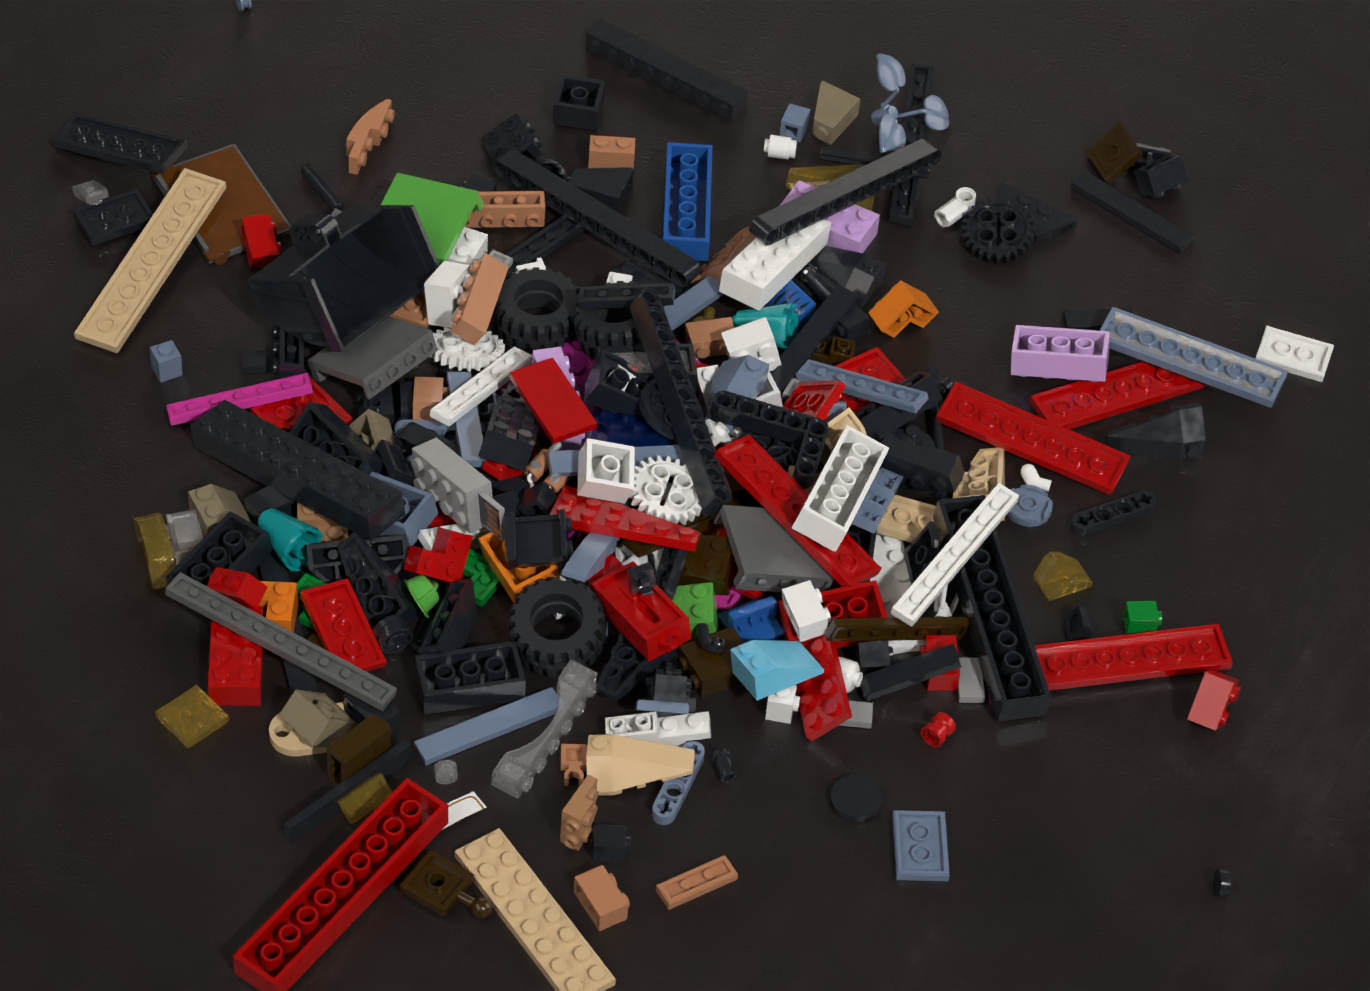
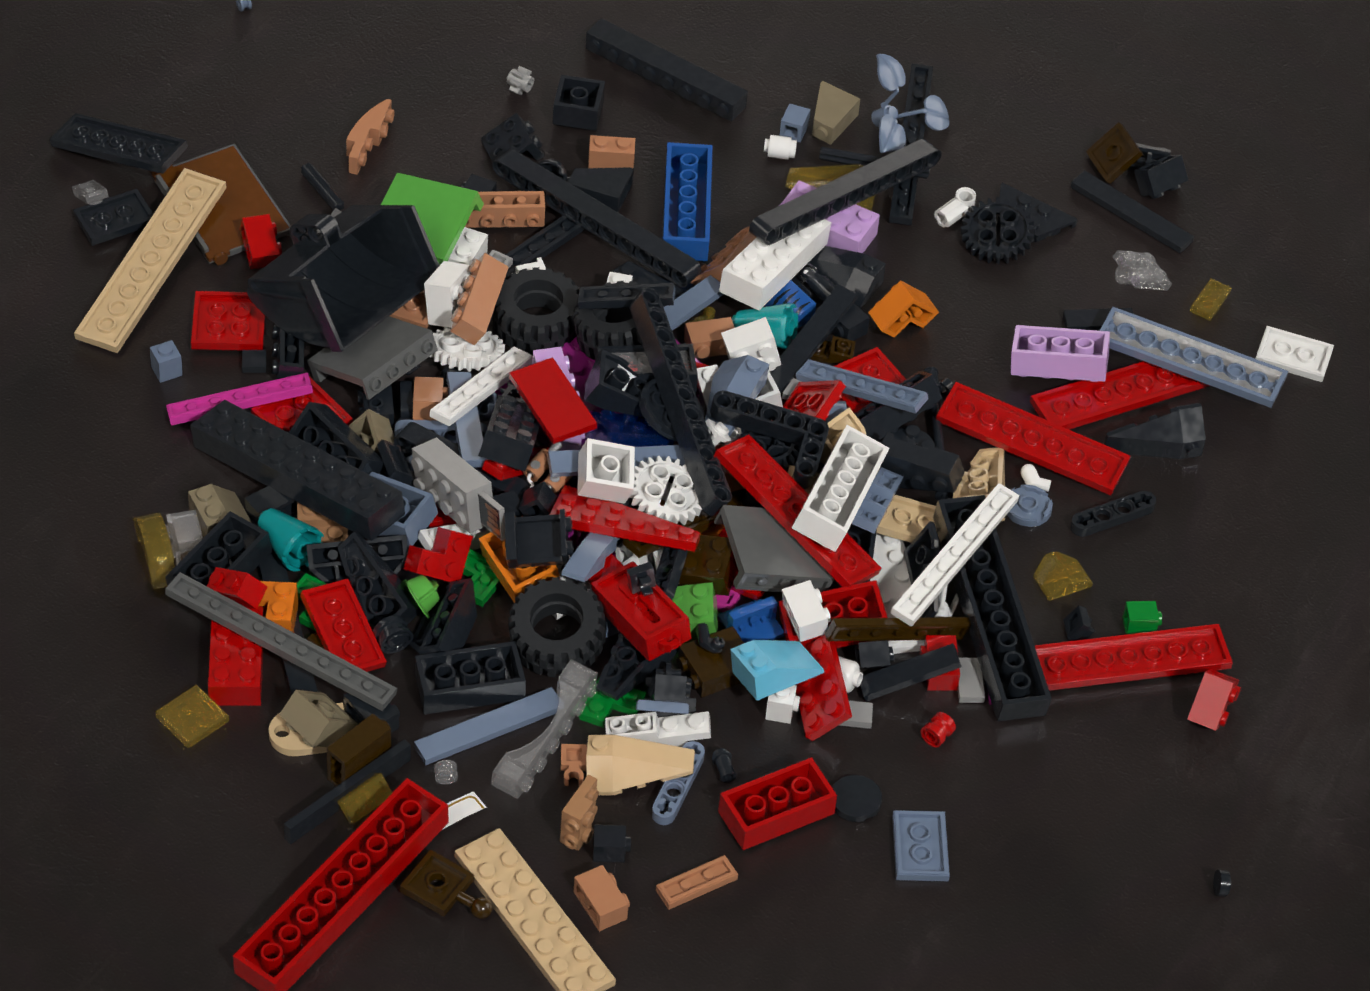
(226, 322): none -> red plate
(520, 80): none -> light grey gear
(601, 706): none -> green plate
(777, 803): none -> red brick
(1140, 271): none -> clear plate
(1210, 299): none -> clear yellow plate

